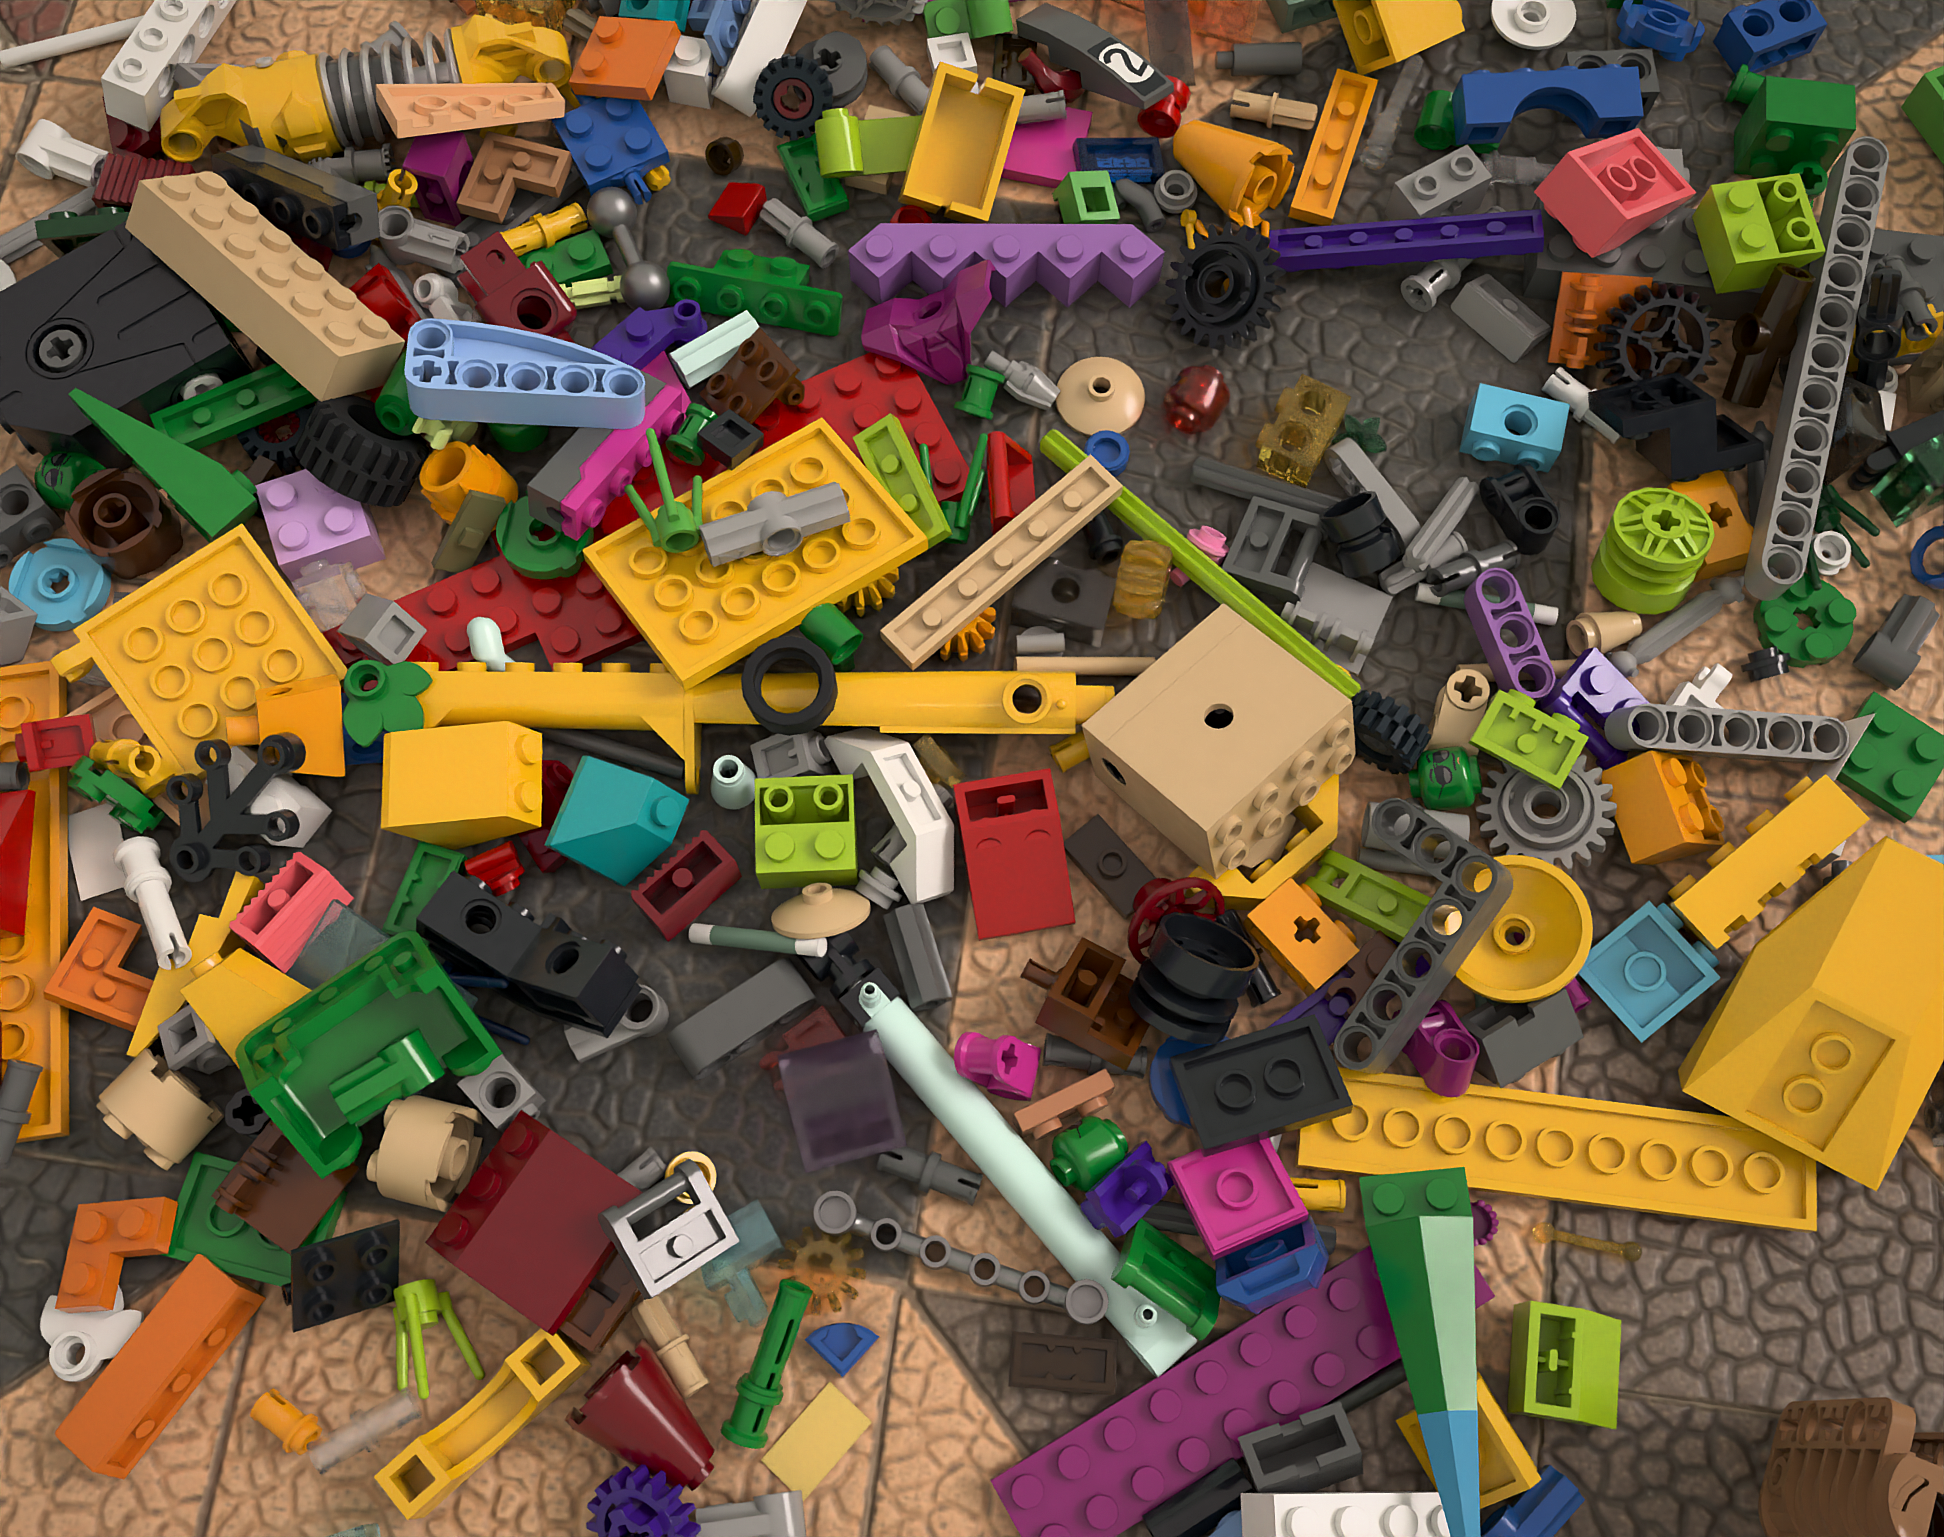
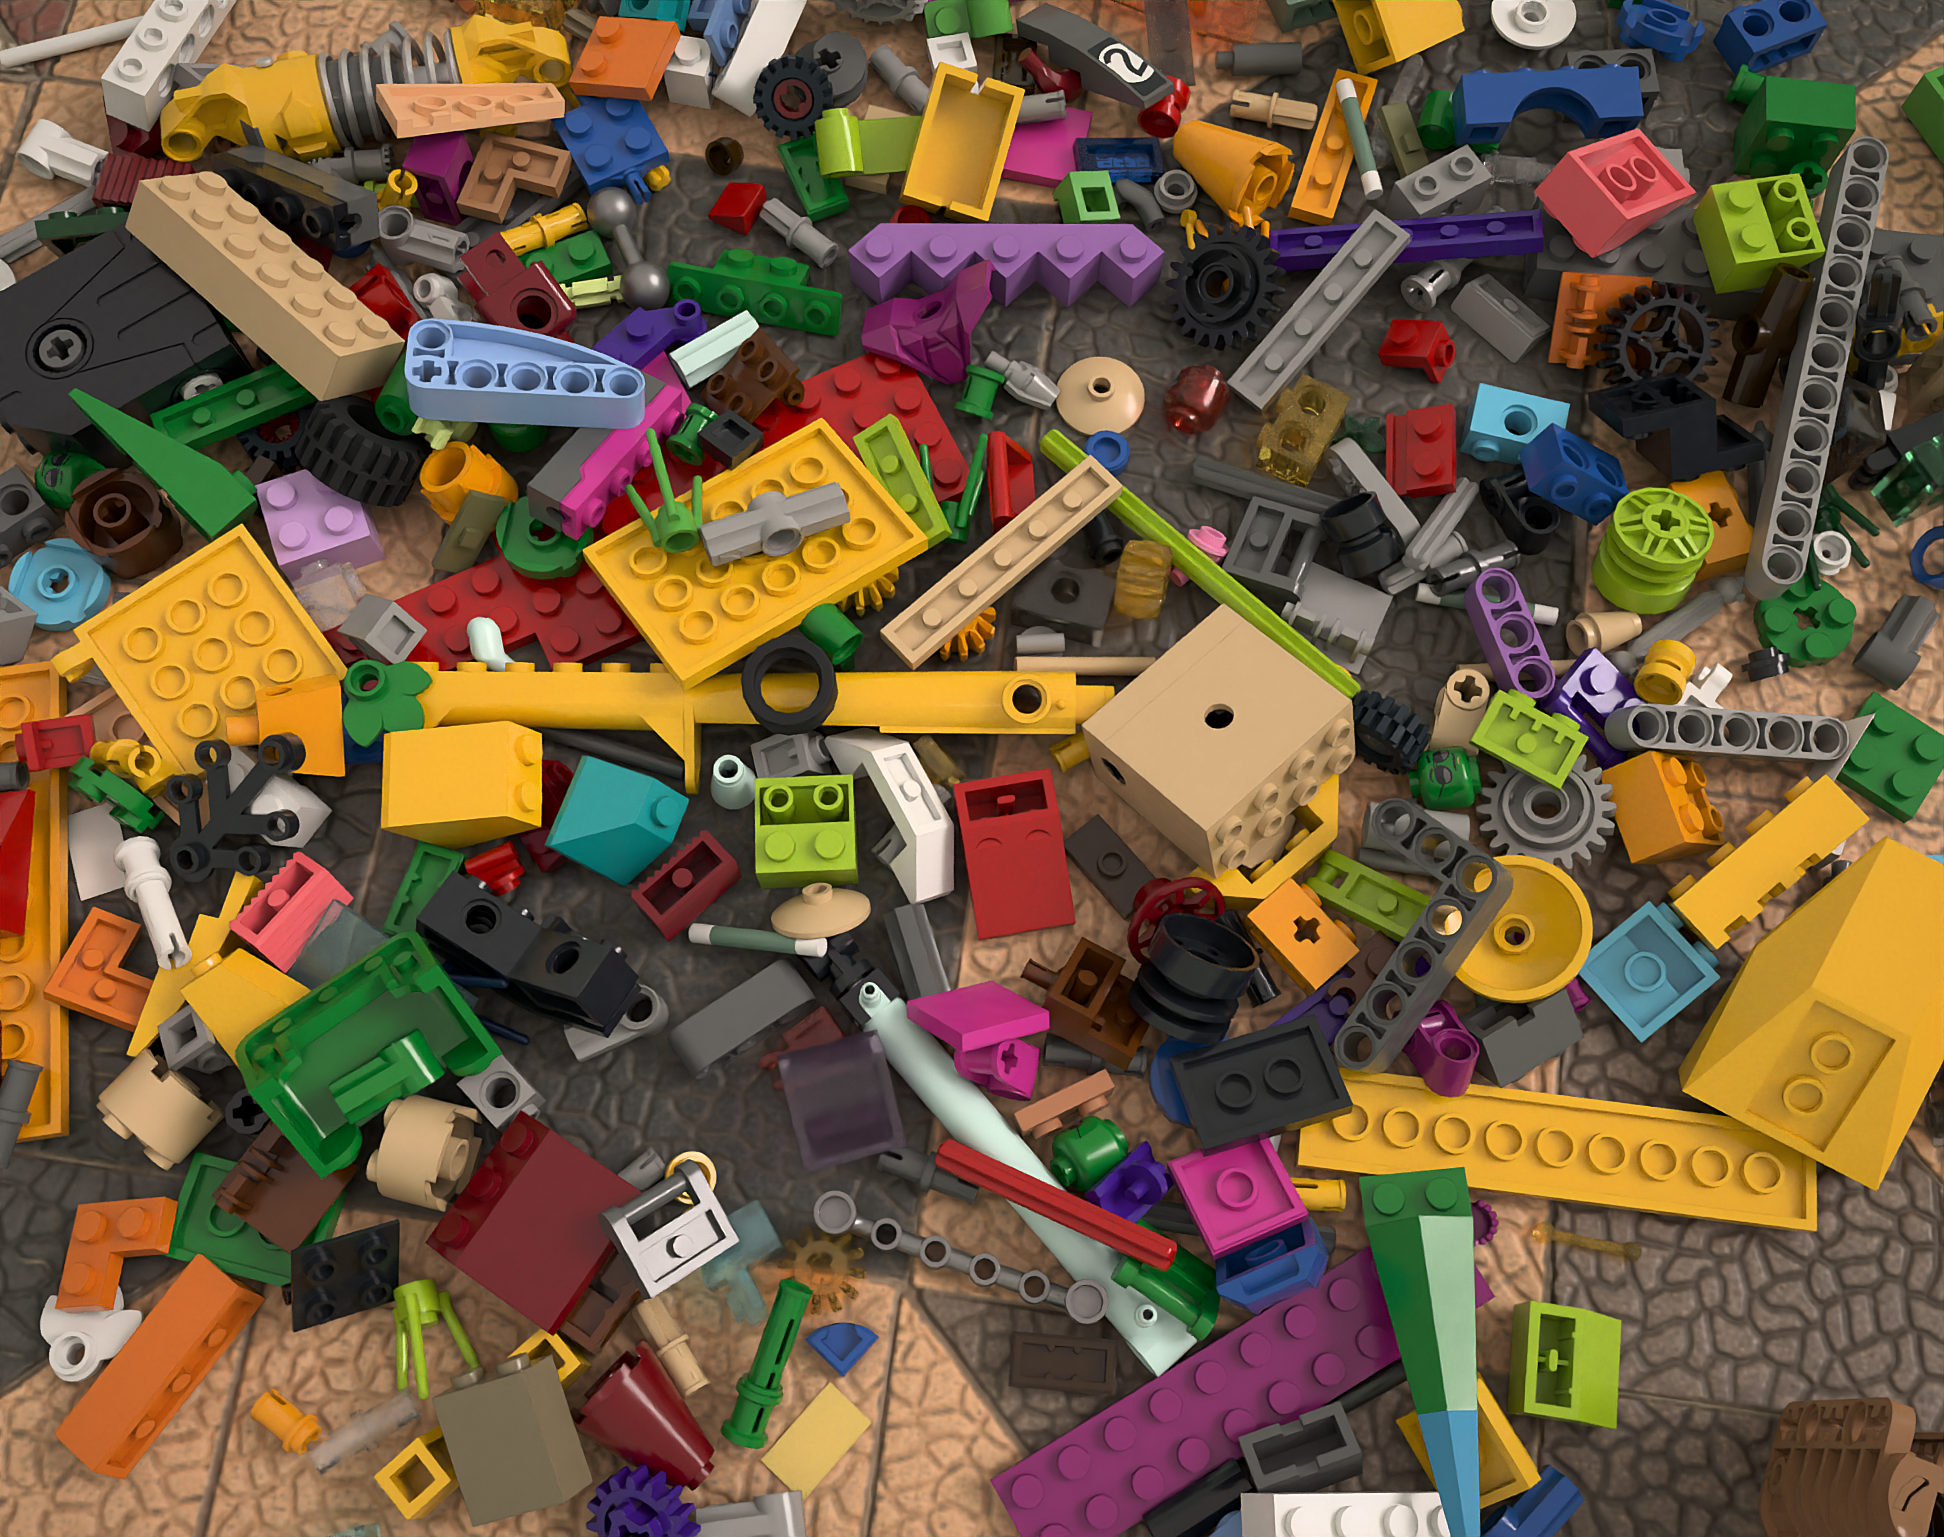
(511, 1438): none -> dark tan brick
(878, 887): light grey plate -> none
(978, 1015): none -> dark pink tile
(1057, 1205): none -> red axle
(1318, 311): none -> light grey plate
(1359, 139): none -> sand green bar
(1402, 138): none -> olive piece
(1418, 345): none -> red bracket
(1422, 451): none -> red plate
(1569, 390): white pin -> none
(1573, 474): none -> blue brick
(1665, 672): none -> yellow wheel

